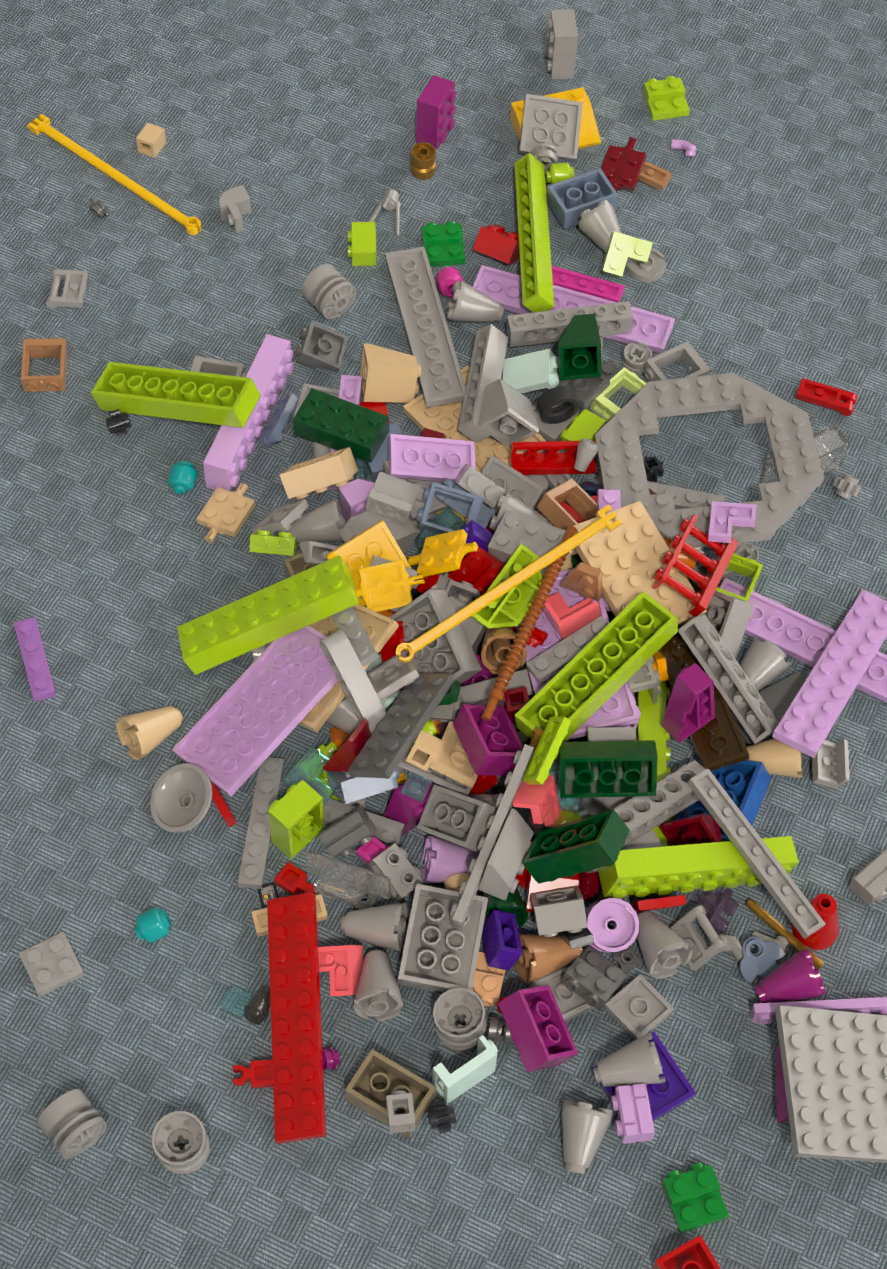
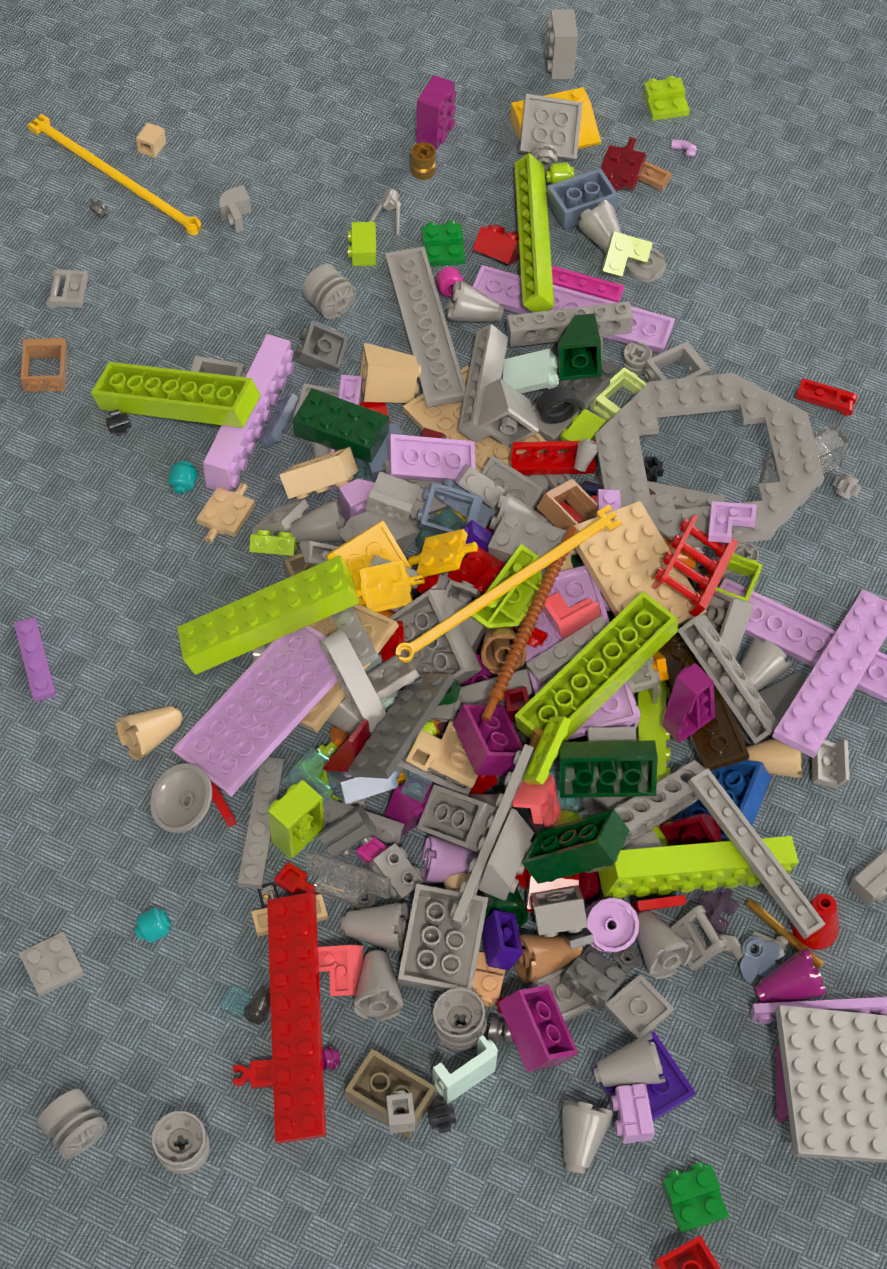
(585, 581): medium nougat wing -> none

